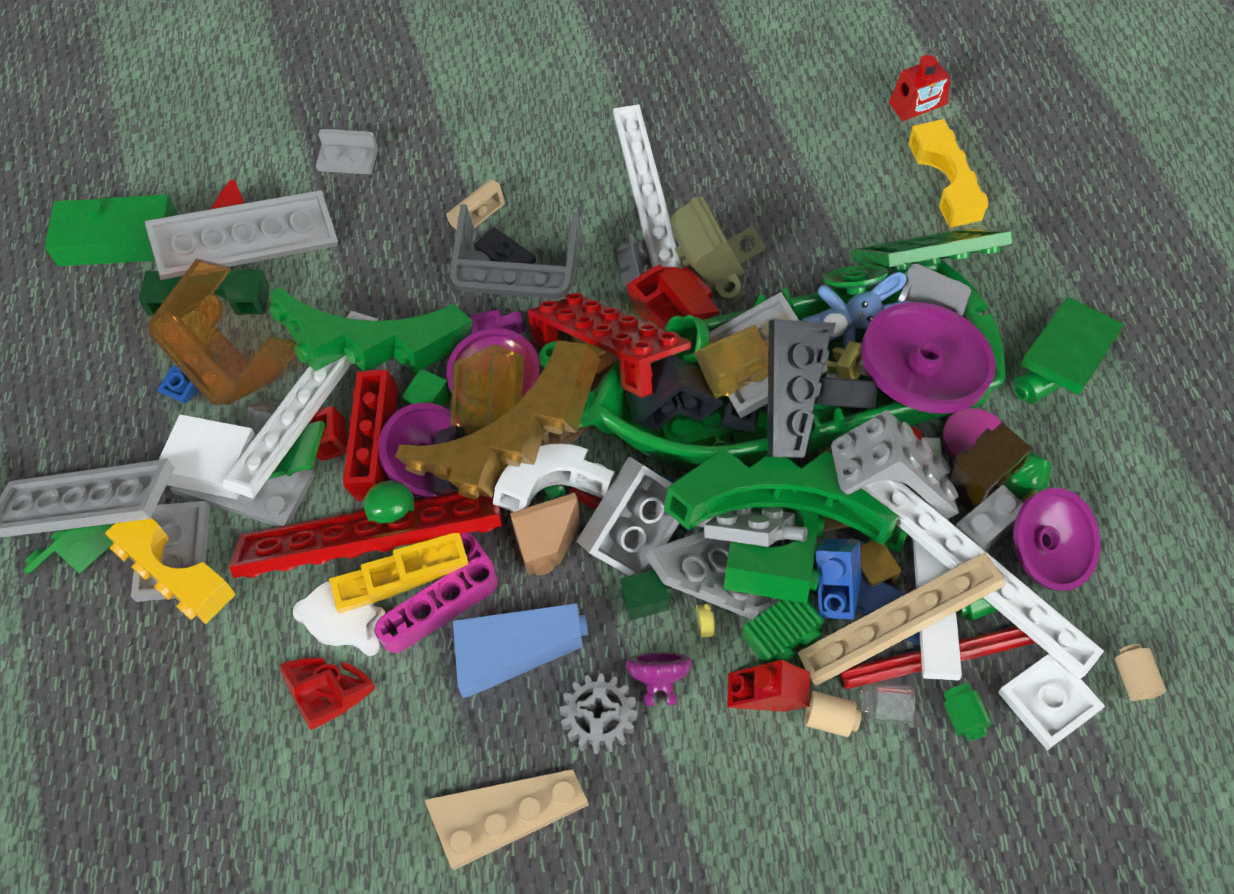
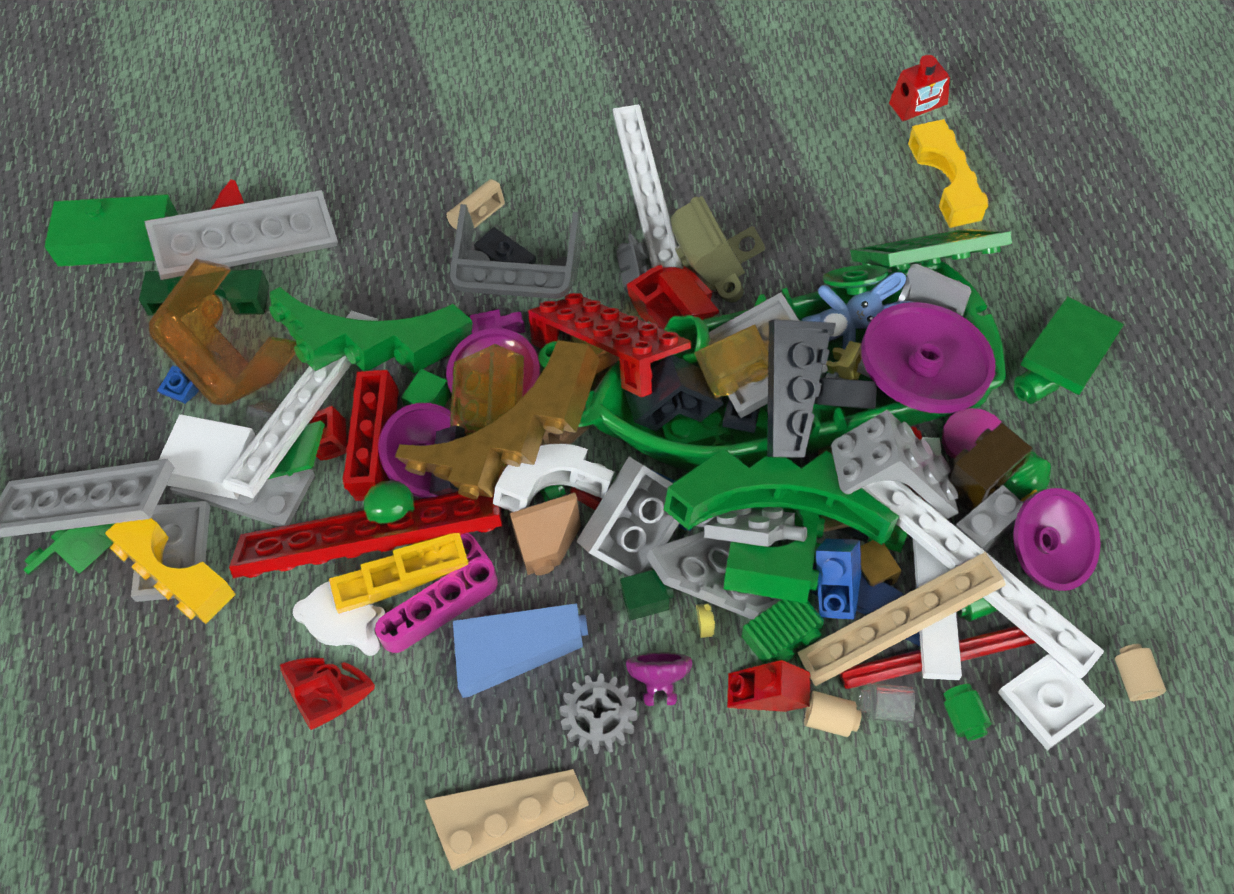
(346, 151): light grey bracket -> none

